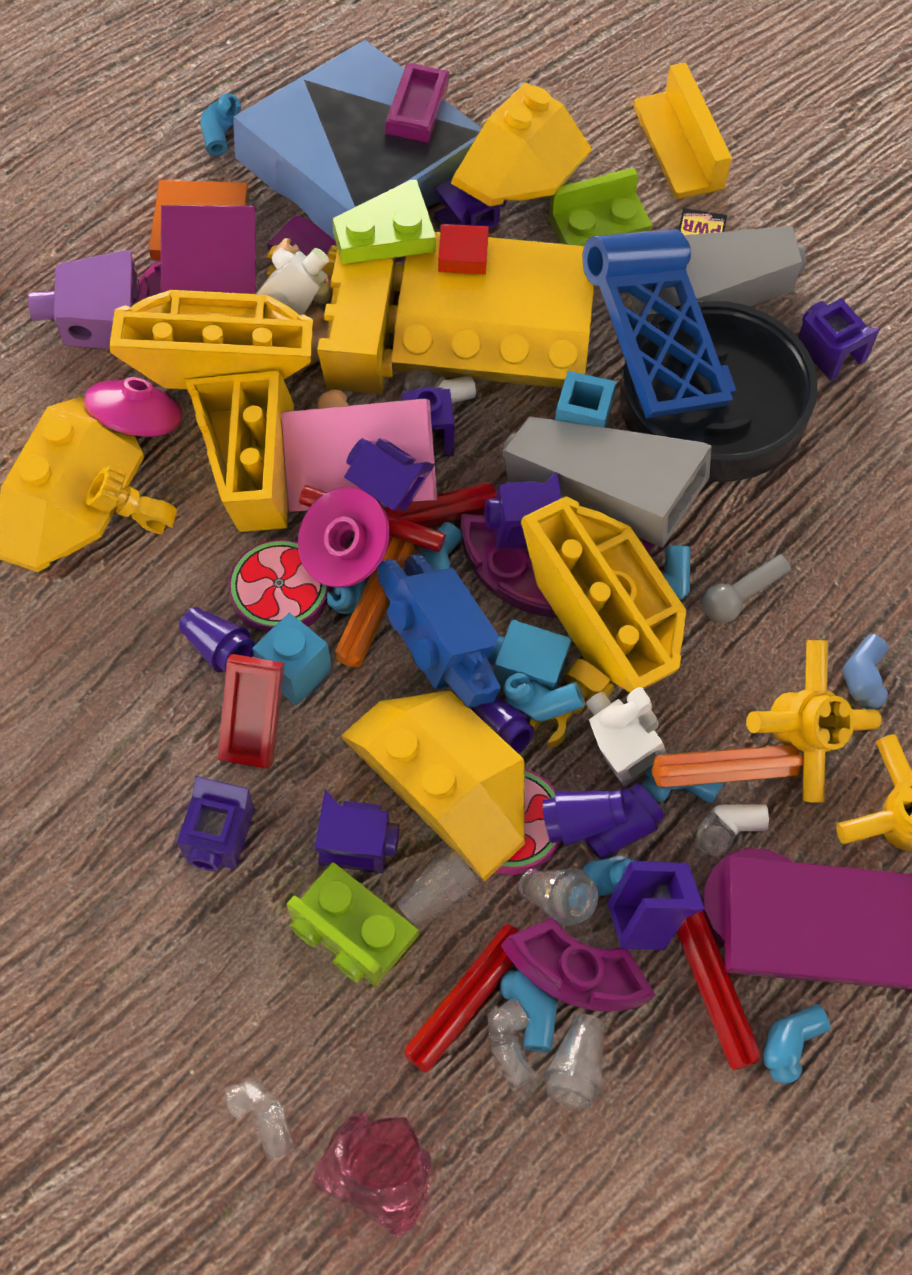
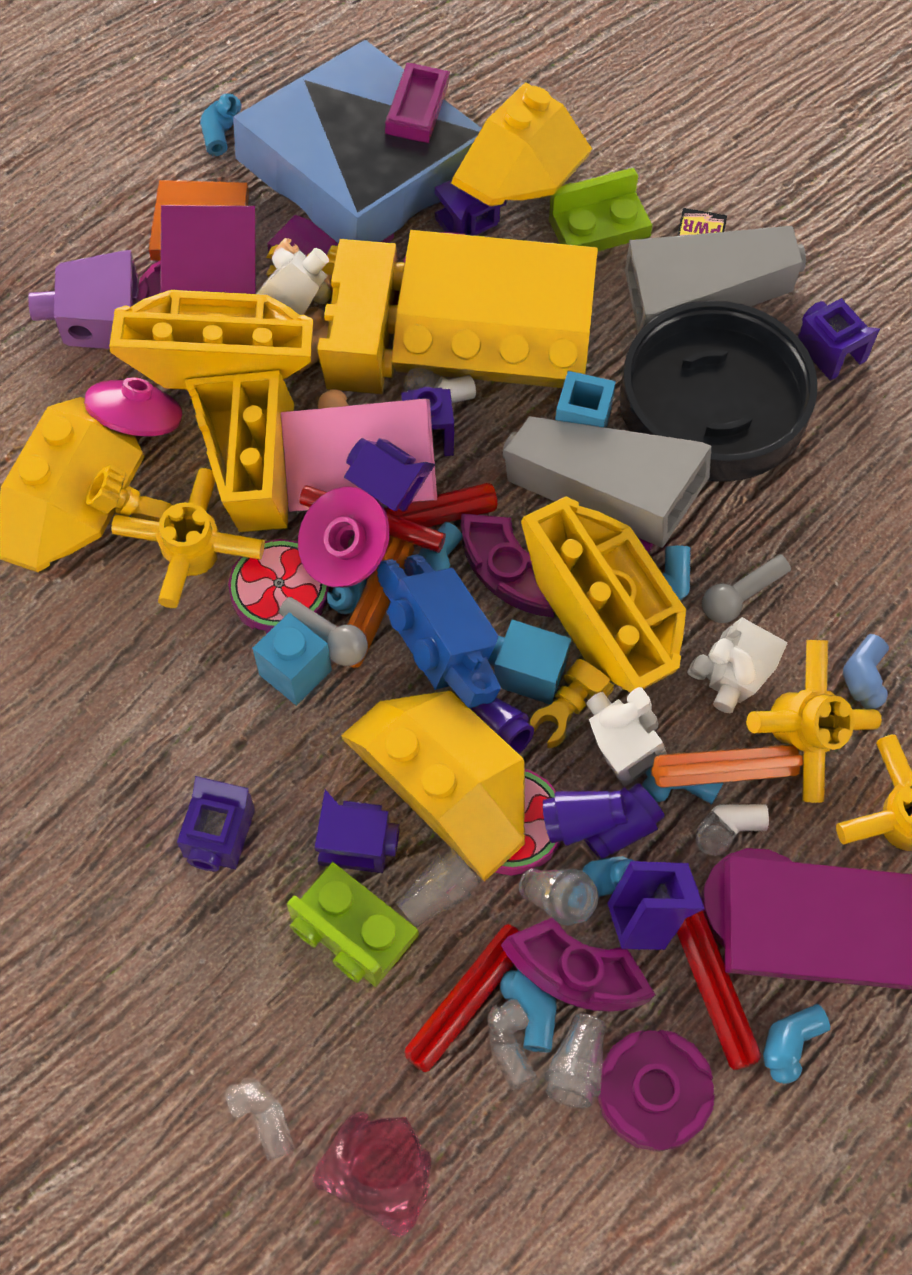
(199, 529): none -> yellow bar
(215, 637): dark purple cone -> none
(250, 711): tile -> none
(345, 643): none -> light grey bar
(385, 227): wing -> none
(463, 249): red tile -> none
(513, 503): dark purple window -> none
(539, 701): dark azure arm -> none
(635, 266): blue piece -> none
(656, 1090): none -> magenta tile
(684, 136): yellow panel -> none
(739, 663): none -> white piece

